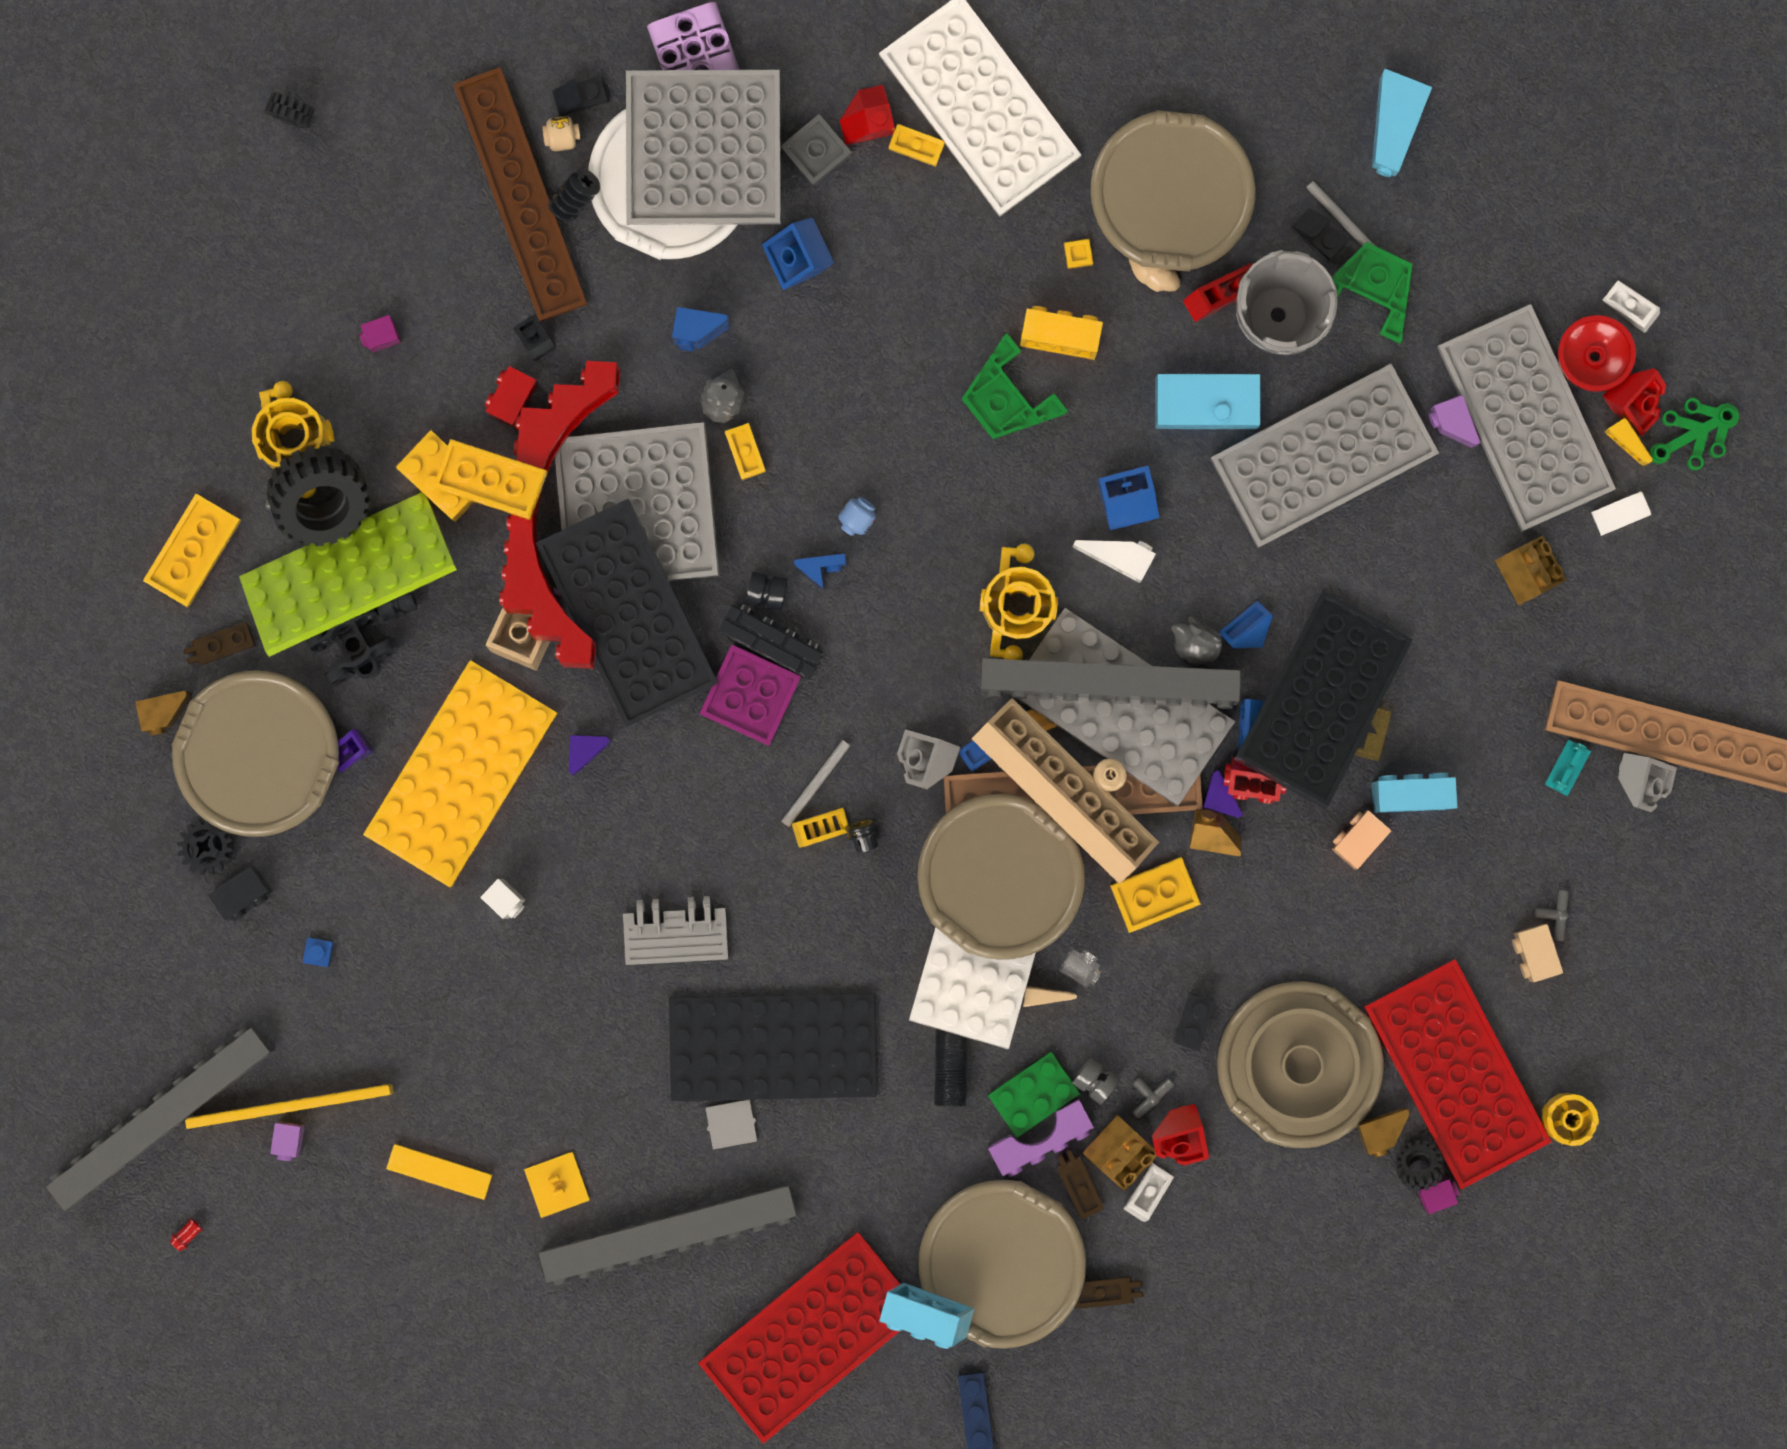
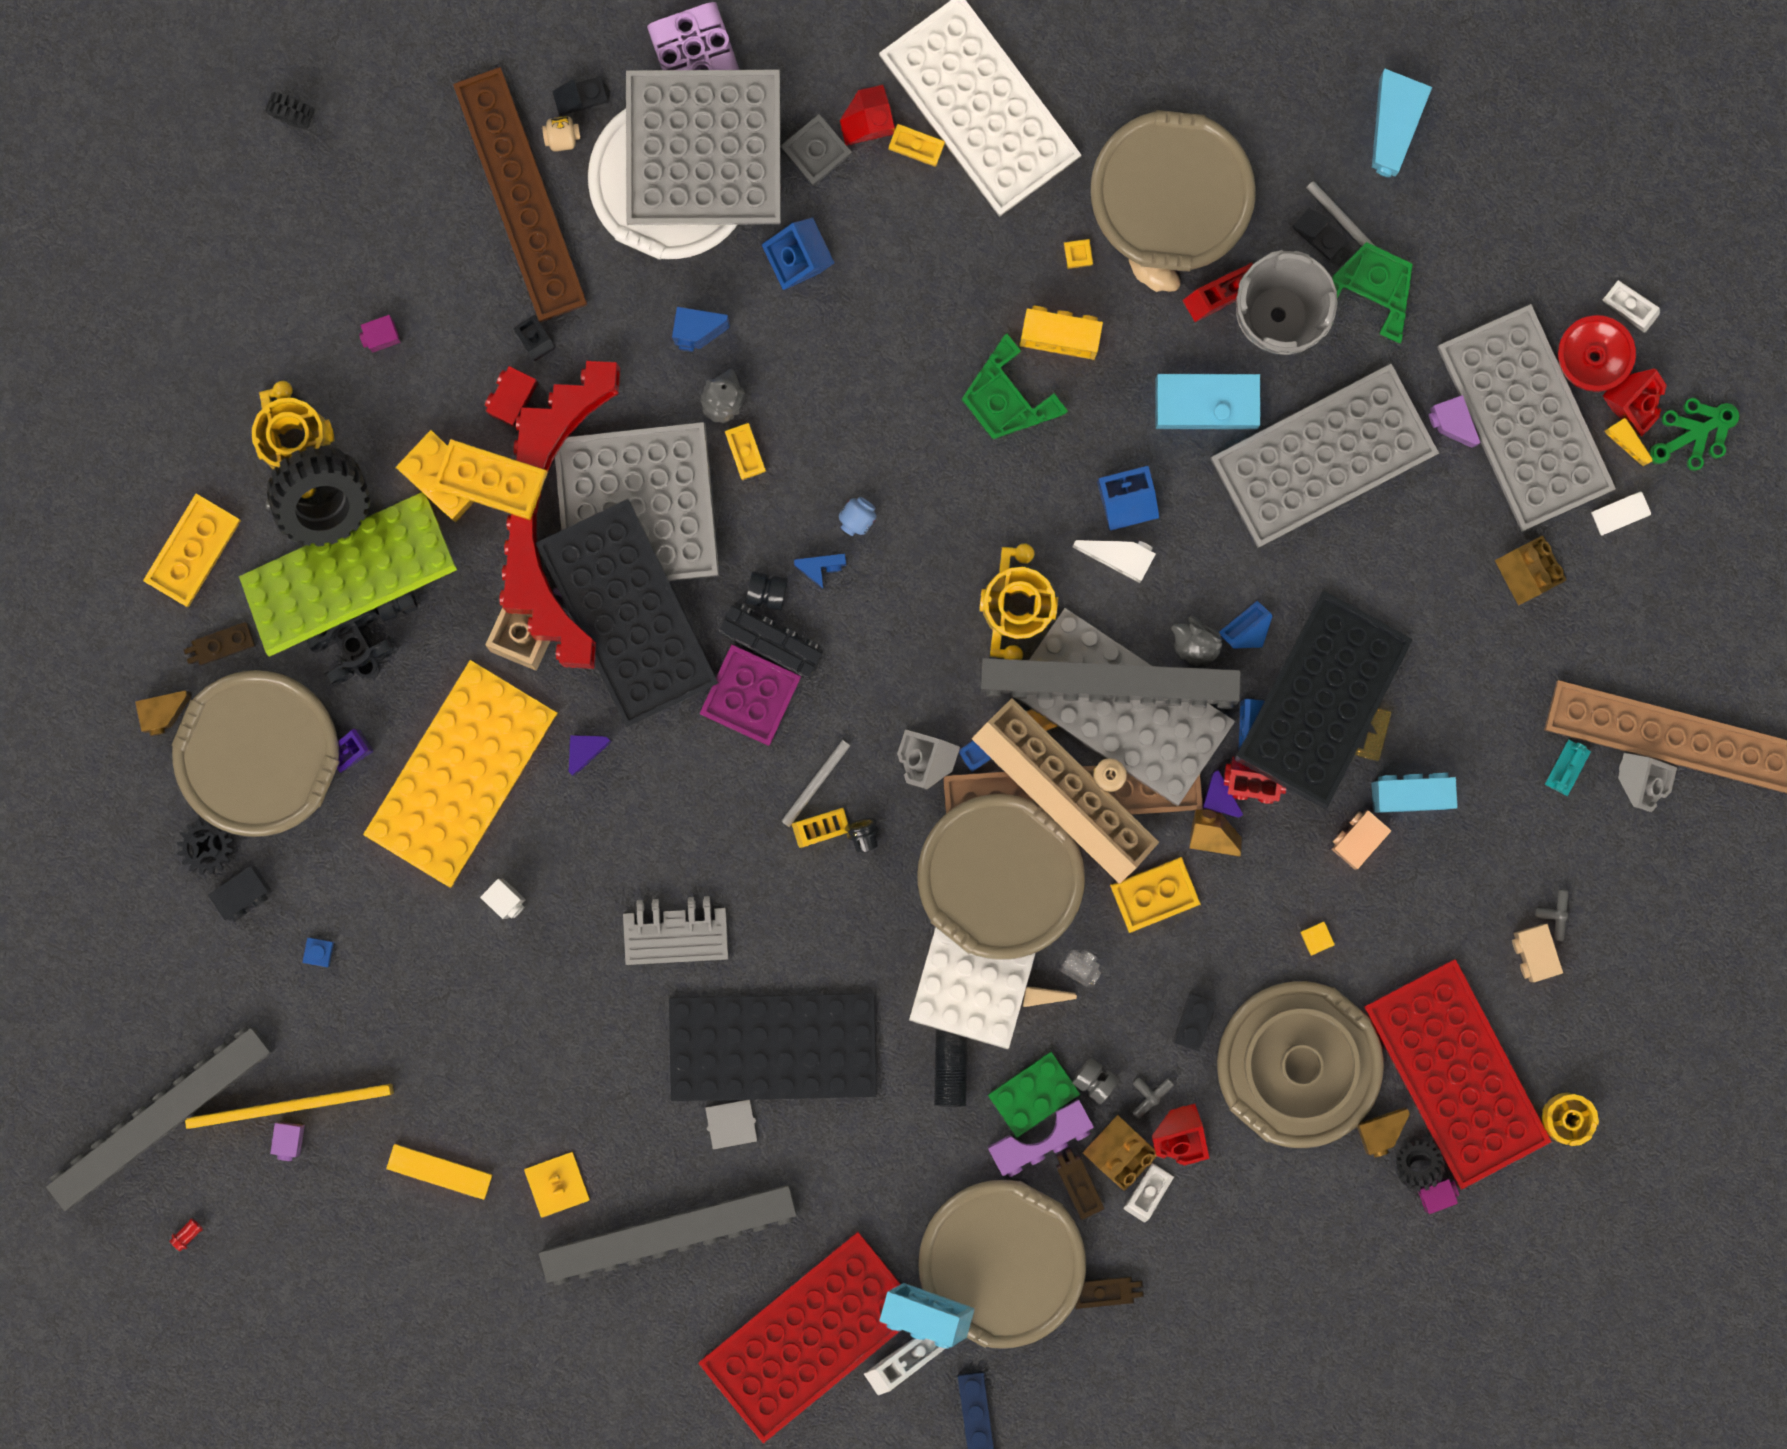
(574, 195): black piece -> none
(901, 1364): none -> white slope
(1317, 938): none -> yellow tile

